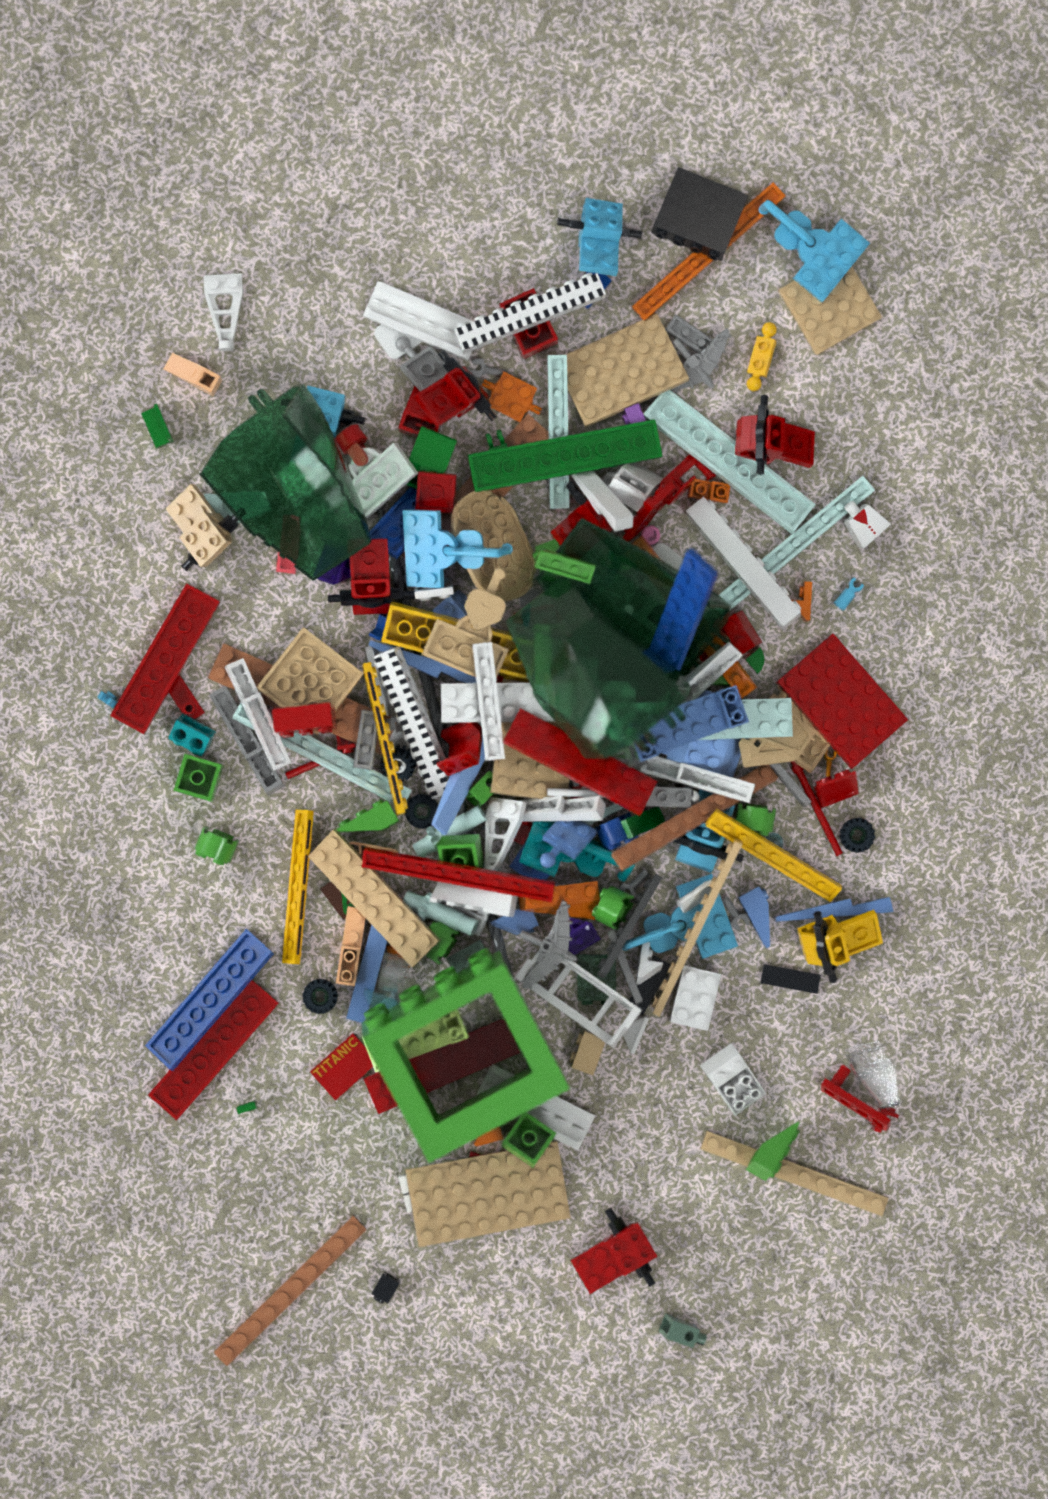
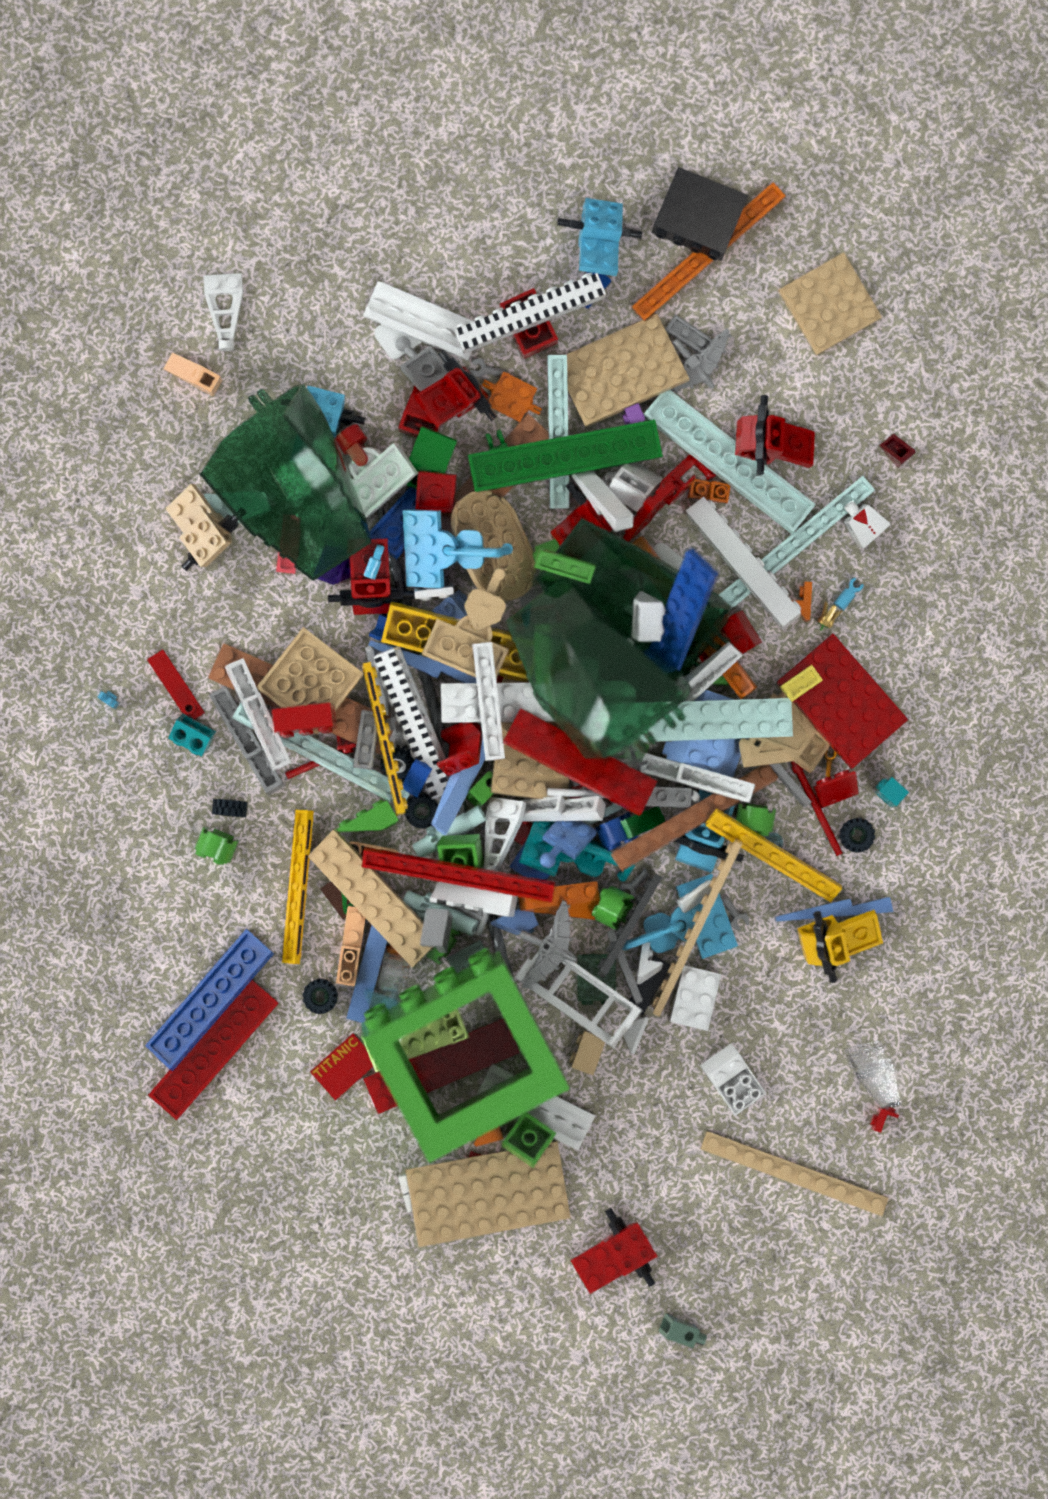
(157, 426): green panel -> none
(165, 659): red plate -> none
(198, 777): bright green brick -> none
(229, 808): none -> black bush
(247, 1107): green tile -> none
(290, 1290): nougat plate -> none
(374, 563): none -> medium azure bar
(385, 1288): black brick -> none
(416, 777): none -> blue slope
(436, 929): none -> light grey panel
(582, 935): dark purple slope -> none
(647, 618): none -> white slope
(651, 534): bright pink tile -> none
(703, 718): medium blue slope -> none
(756, 660): green tile -> none
(757, 909): medium blue slope -> none
(761, 356): yellow plate -> none
(767, 1158): bright green slope -> none
(790, 979): black tile -> none
(801, 683): none -> light yellow plate
(827, 259): medium azure plate -> none
(827, 619): none -> pearl gold piece
(833, 1089): red piece -> none
(890, 791): none -> teal brick
(897, 450): none -> dark red slope

